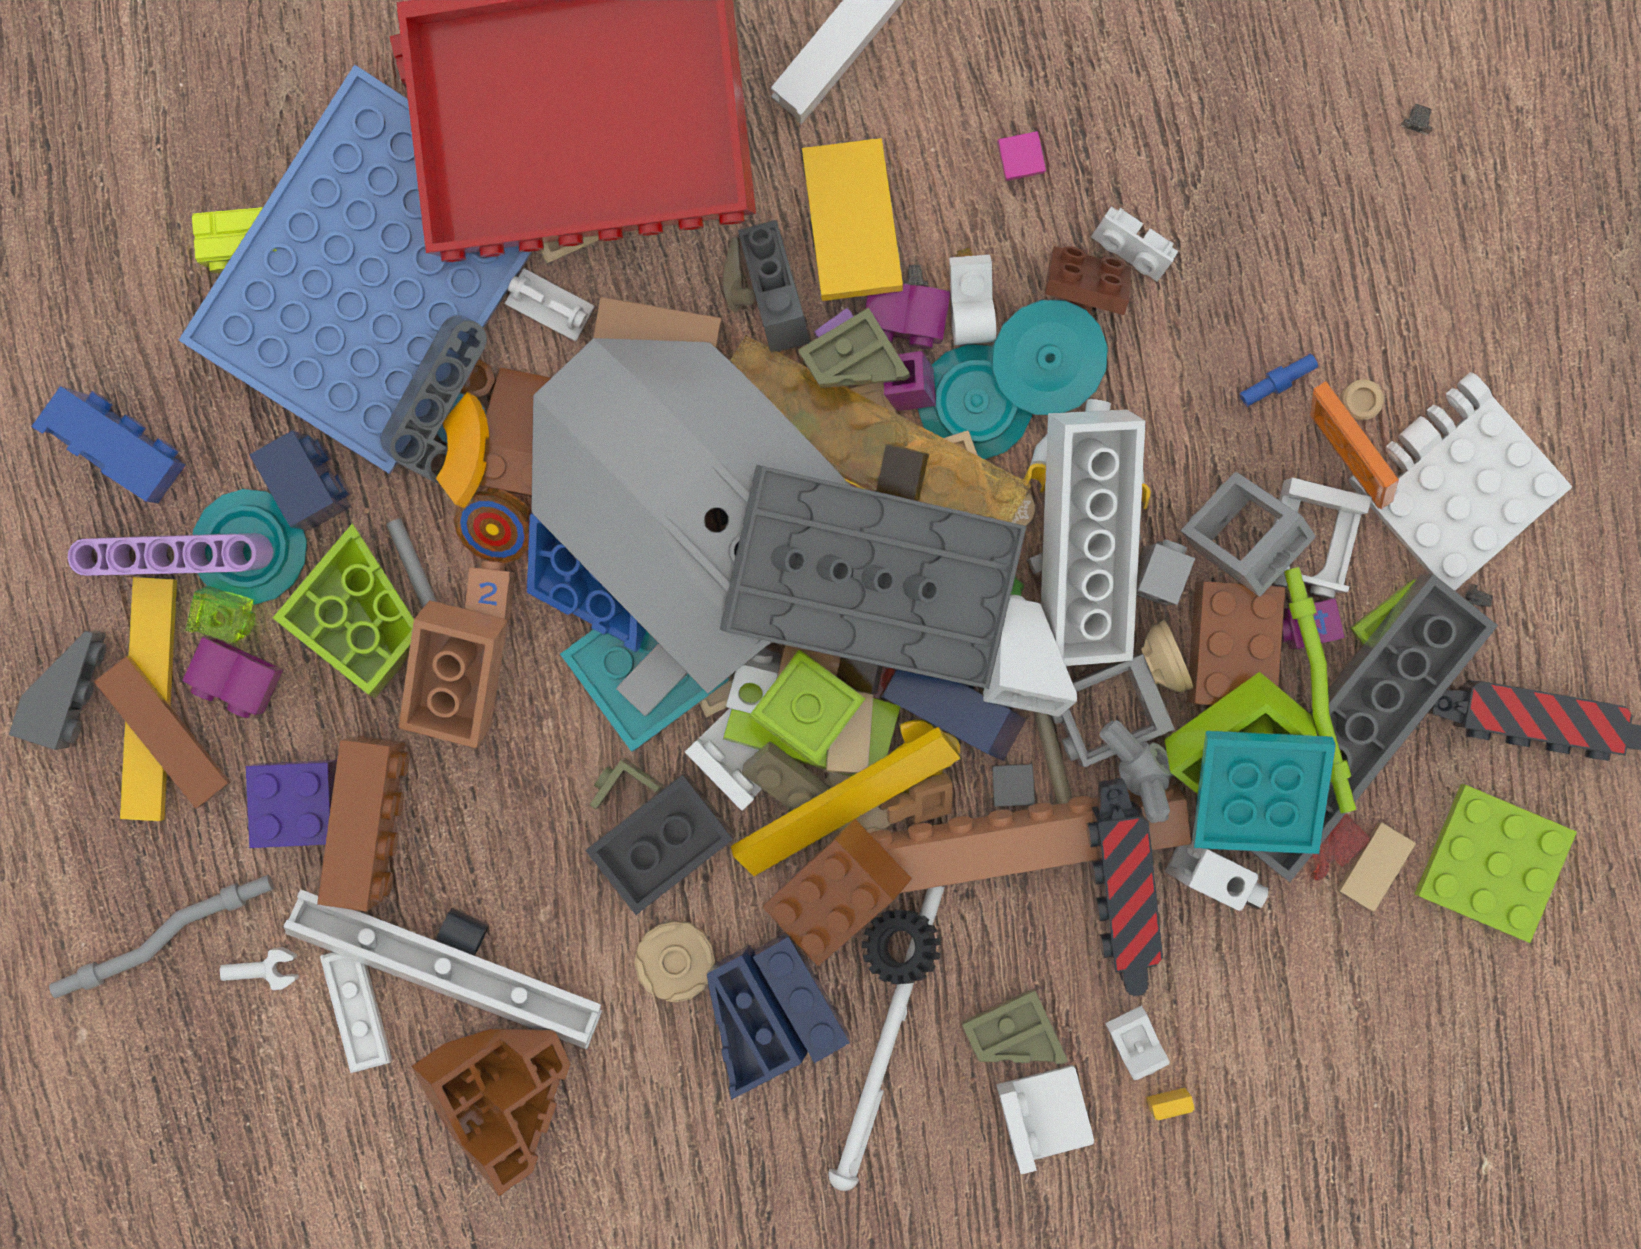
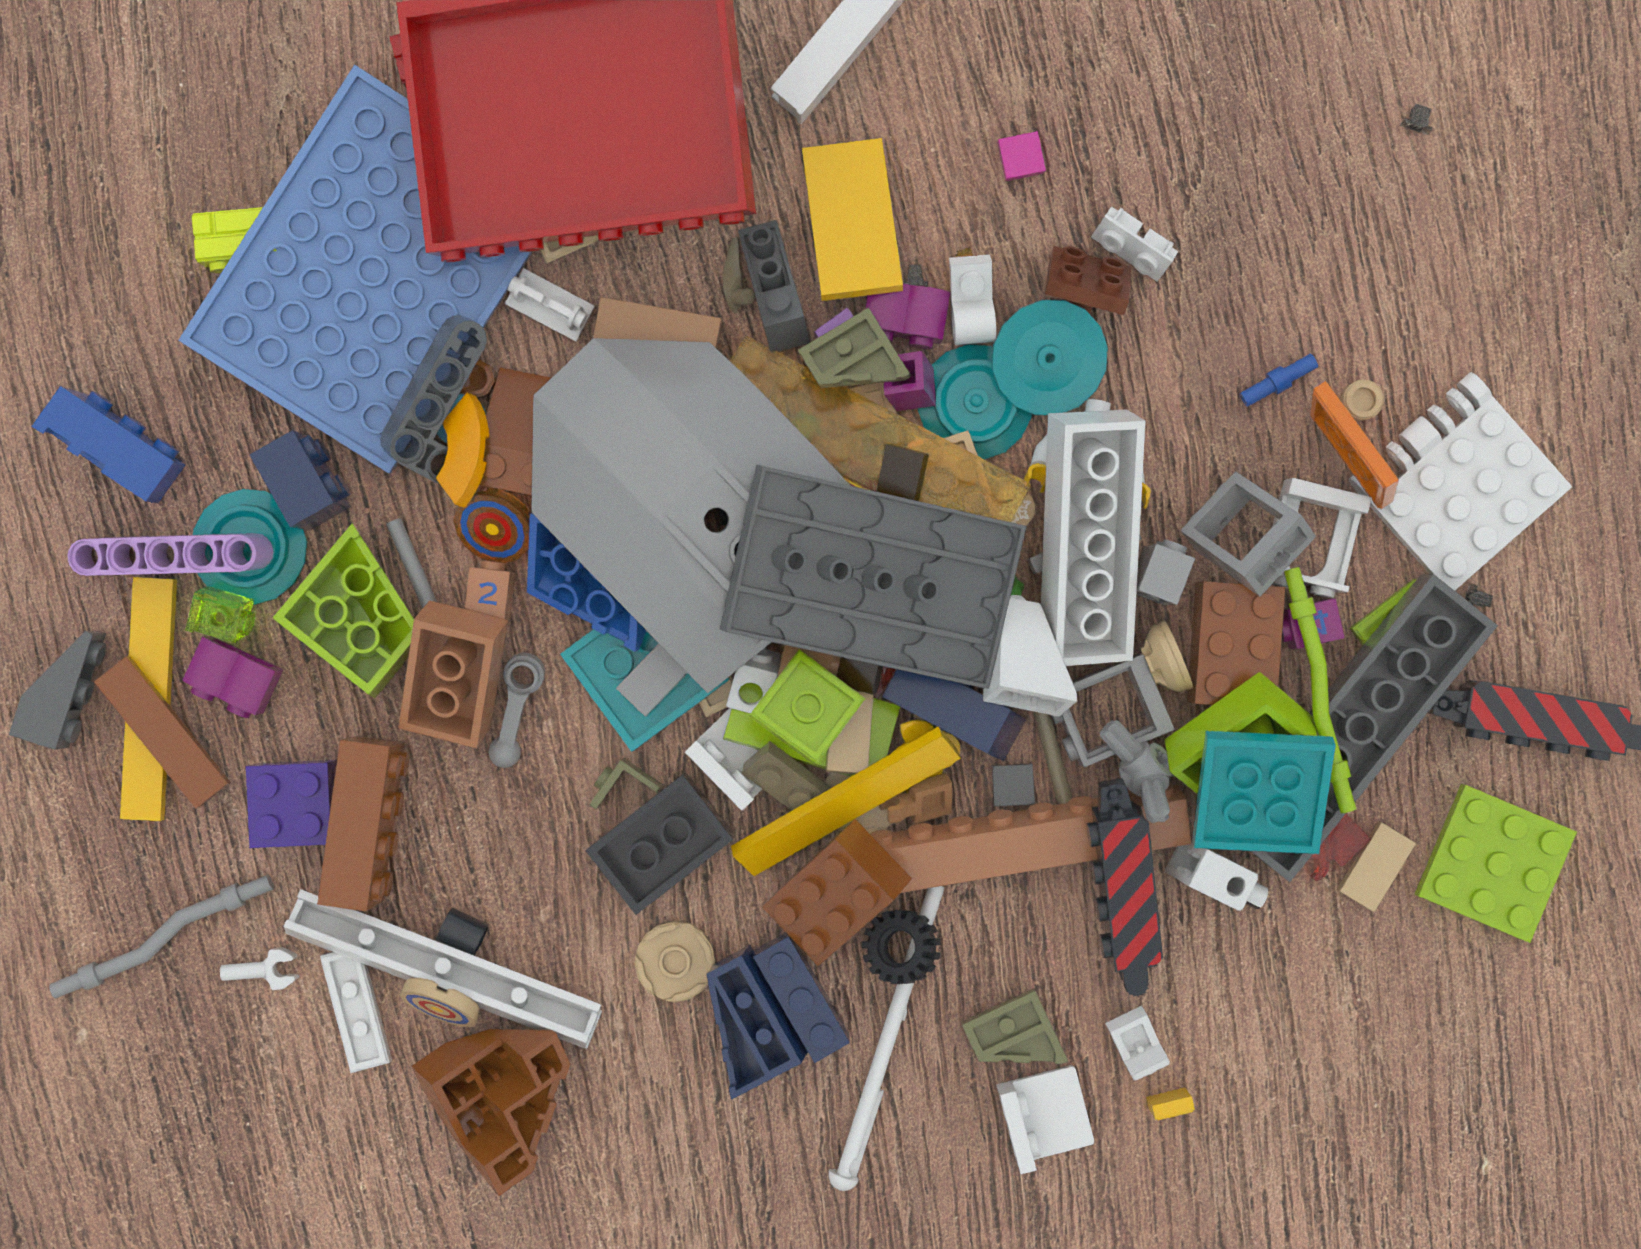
(442, 1005): none -> tan tile
(505, 749): none -> light grey piece

